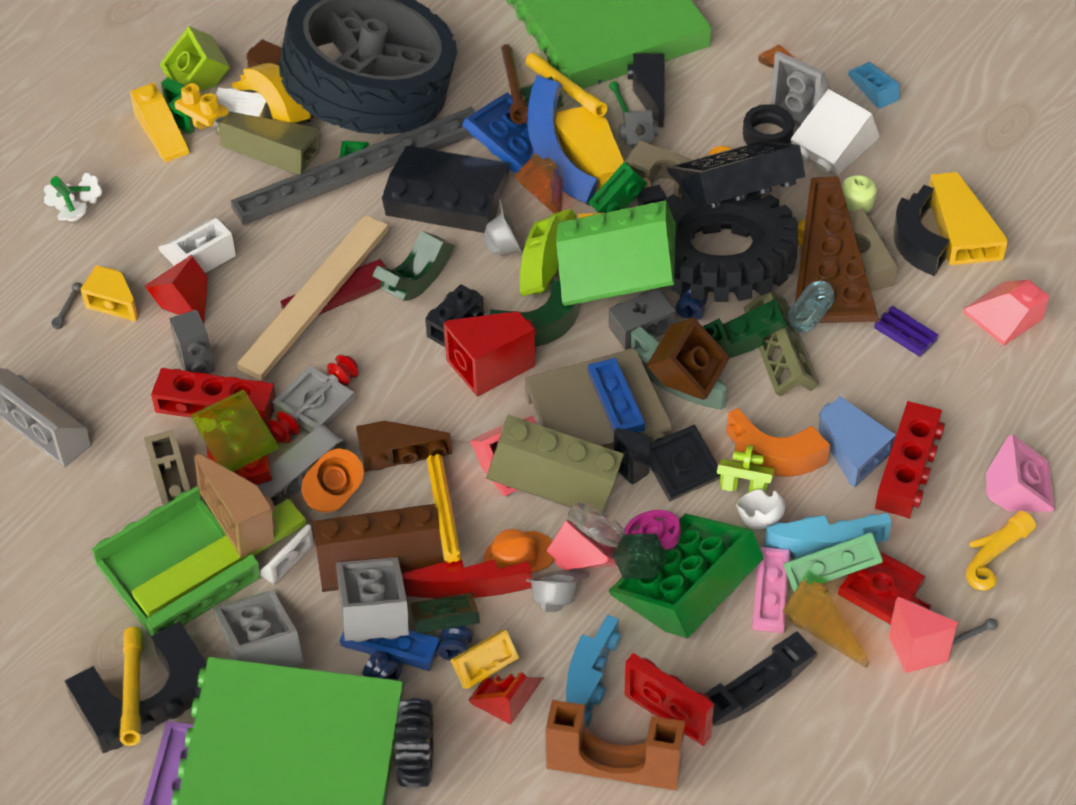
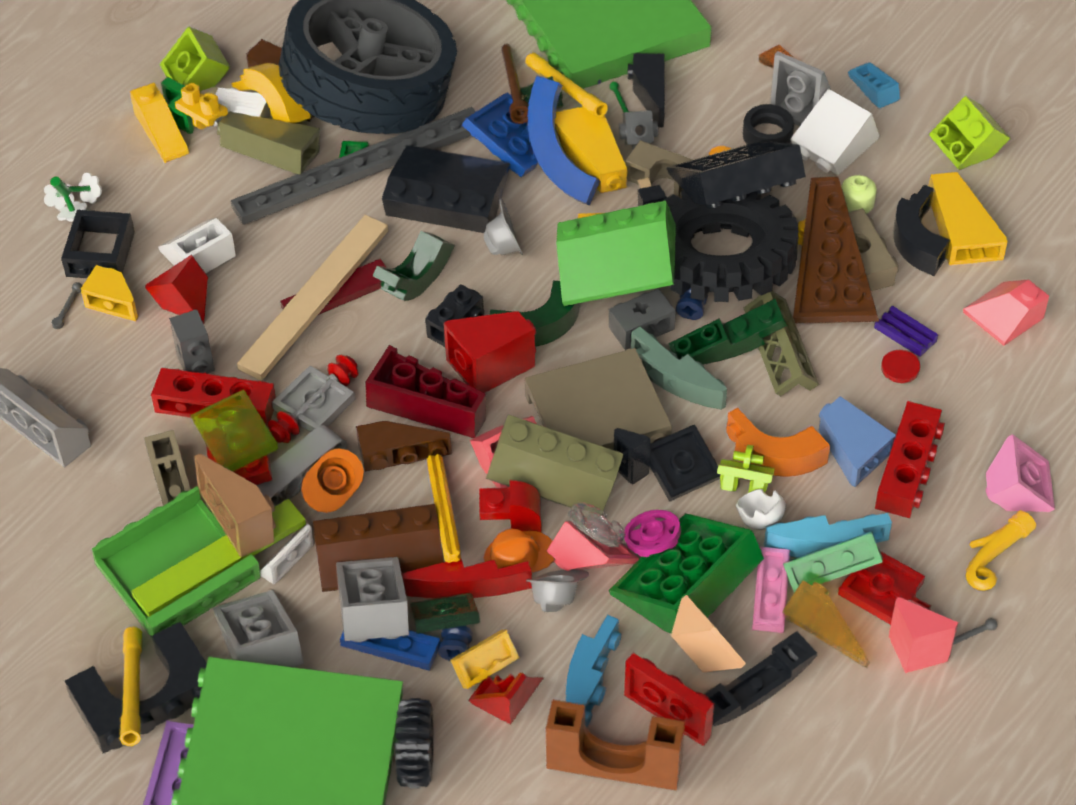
(80, 263): none -> black window
(381, 667): dark blue wheel -> none
(423, 395): none -> dark red wedge
(518, 503): none -> red brick
(540, 254): lime slope -> none
(542, 181): clear orange slope -> none
(615, 396): blue plate -> none
(618, 190): green bracket -> none
(640, 556): clear green brick -> none
(688, 359): reddish brown slope -> none
(702, 640): none -> light nougat slope
(809, 307): clear light blue plate -> none
(900, 366): none -> red piece
(969, 134): none -> lime slope

